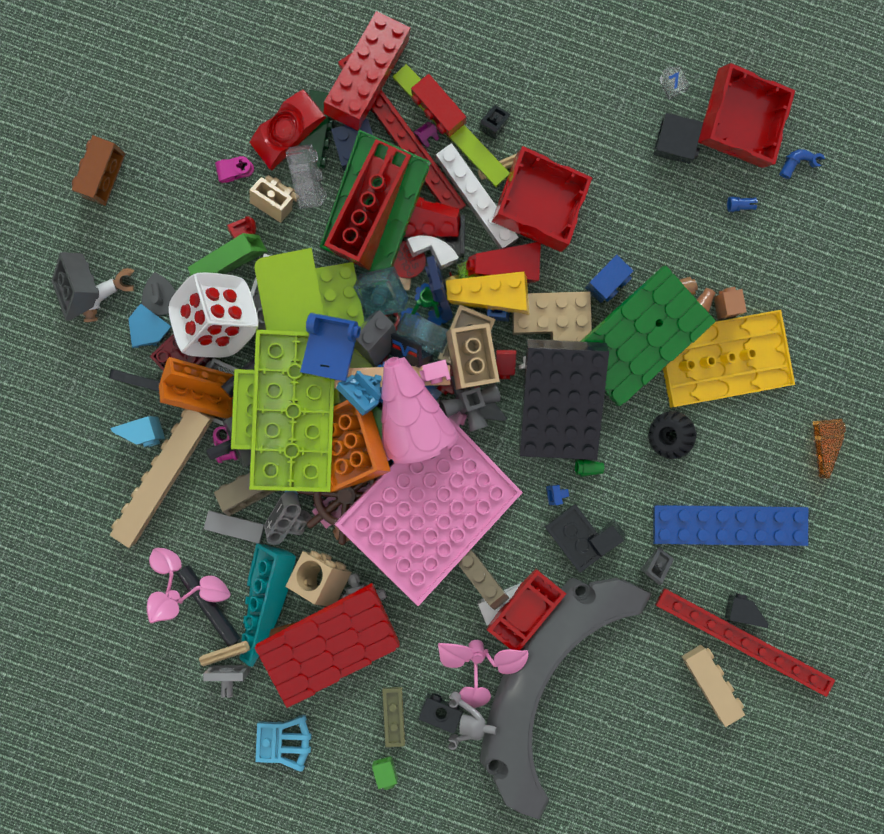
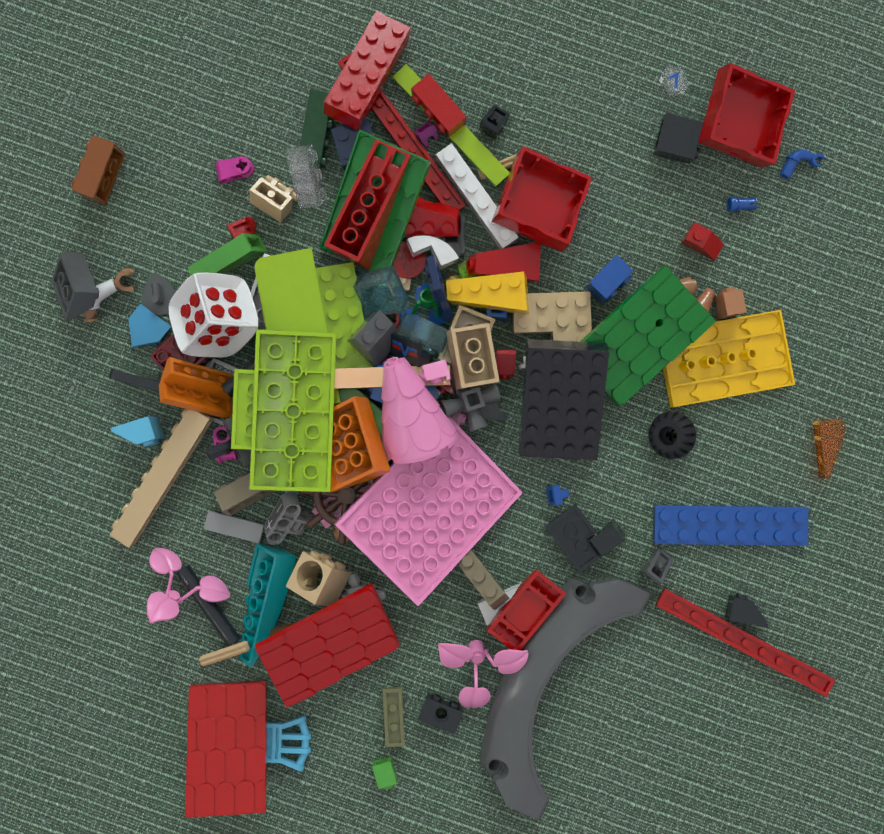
(226, 675): light grey tile -> none
(226, 749): none -> red piece
(287, 128): red slope -> none
(329, 344): blue door -> none
(361, 391): dark azure slope -> none
(470, 726): light grey piece -> none
(588, 467): green cone -> none
(703, 241): none -> red slope
(713, 685): tan brick -> none

